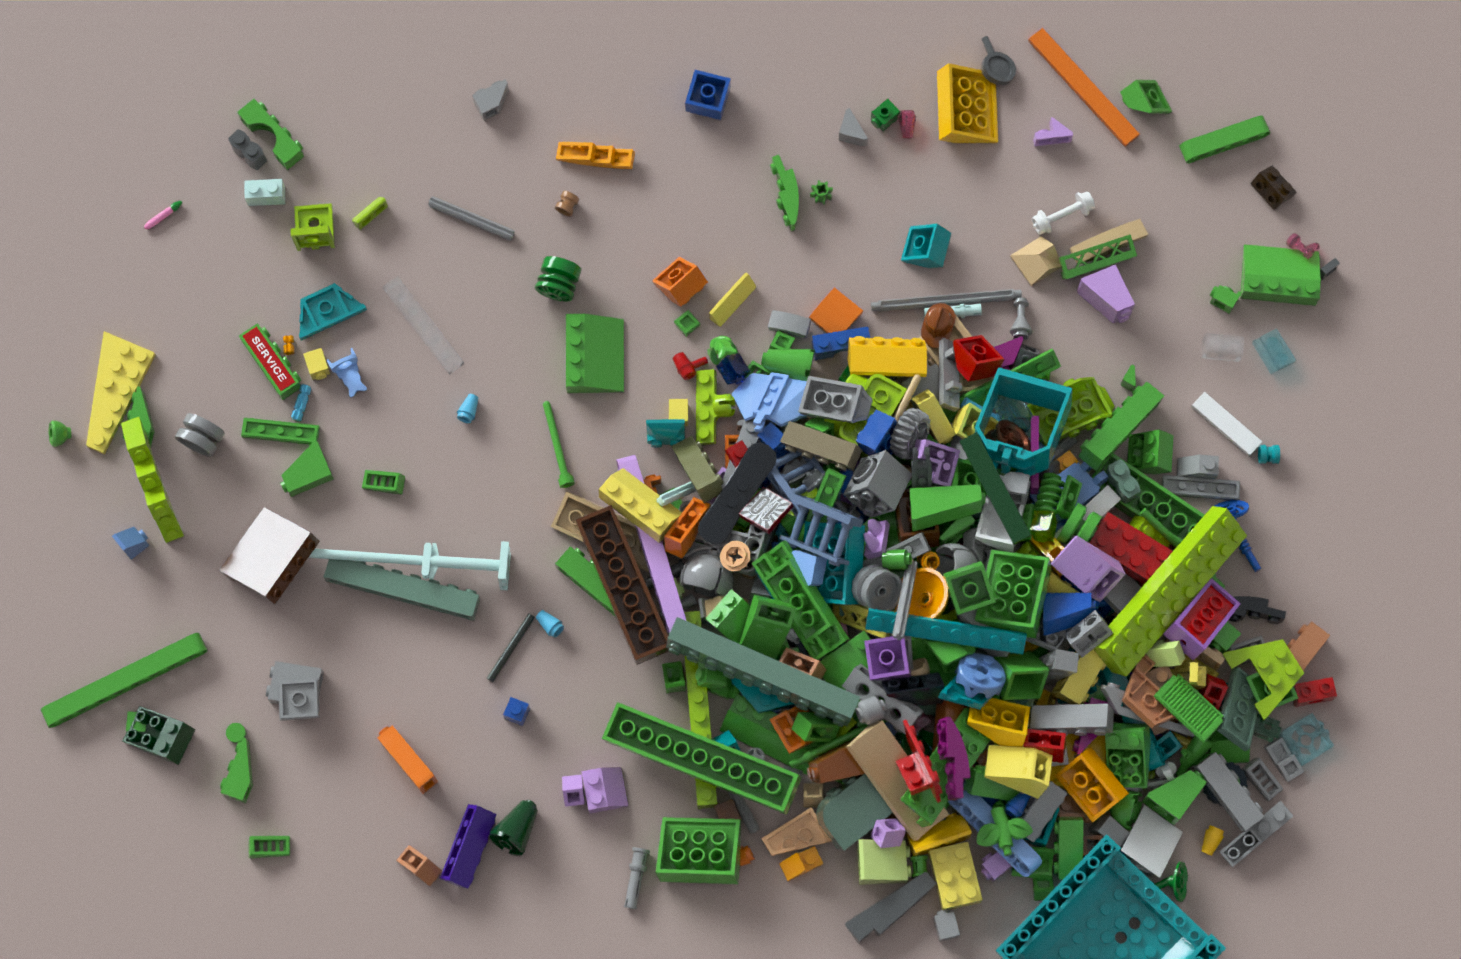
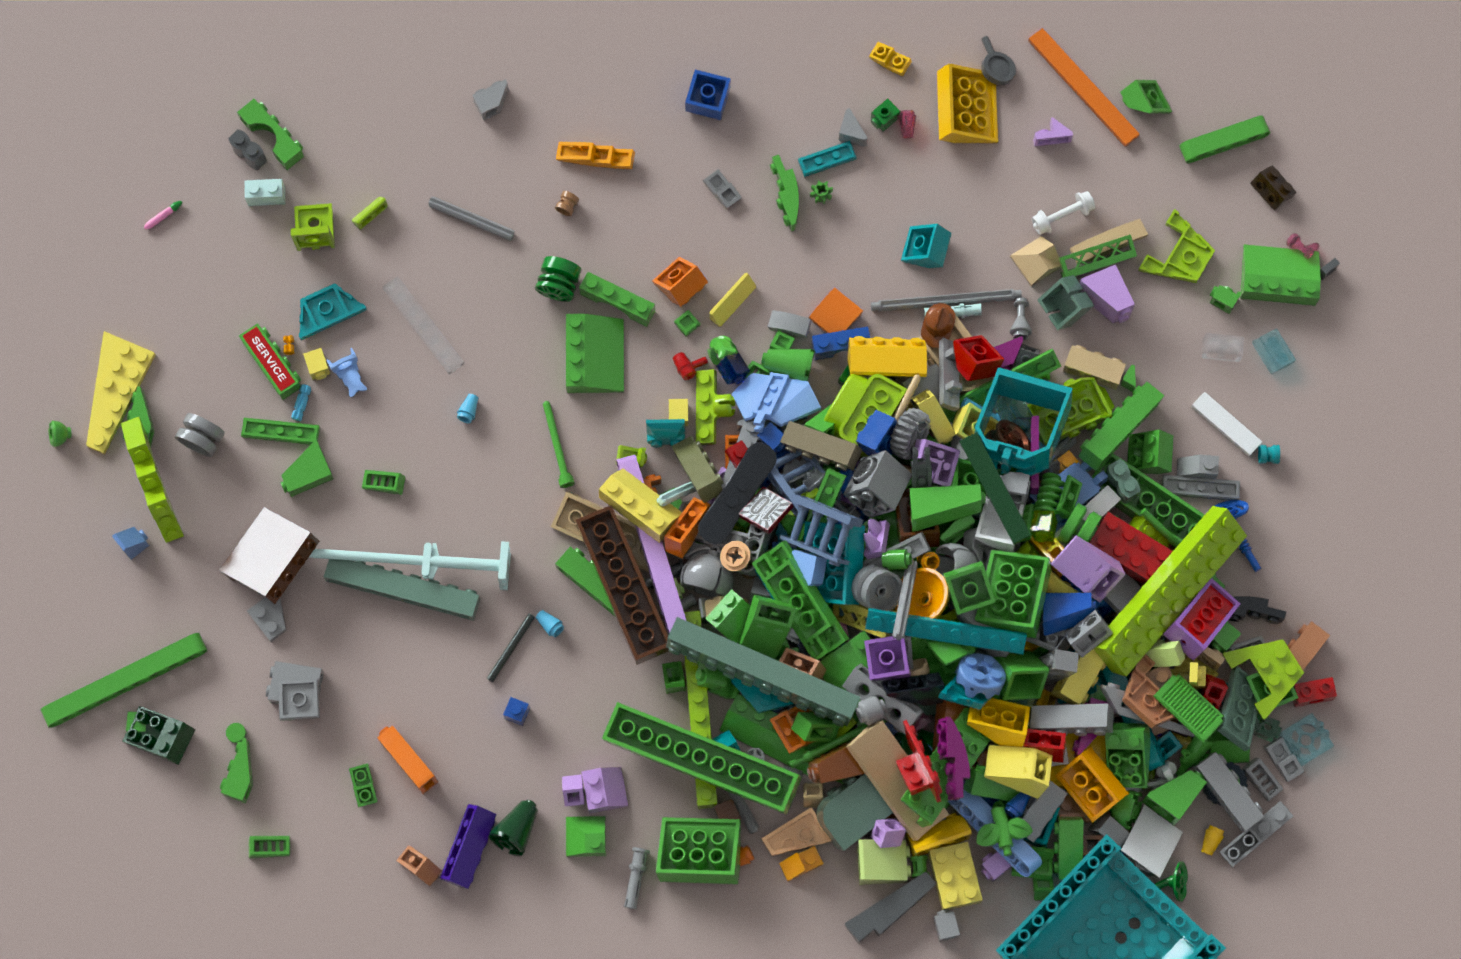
(269, 618): none -> light grey wing
(363, 785): none -> bright green slope
(585, 836): none -> bright green slope
(603, 291): none -> bright green arch
(624, 451): none -> lime bracket
(722, 189): none -> light grey slope
(827, 159): none -> teal tile
(835, 400): light grey slope -> none
(889, 59): none -> yellow slope
(1068, 298): none -> sand green piece
(1096, 365): none -> tan brick
(1188, 256): none -> lime wing

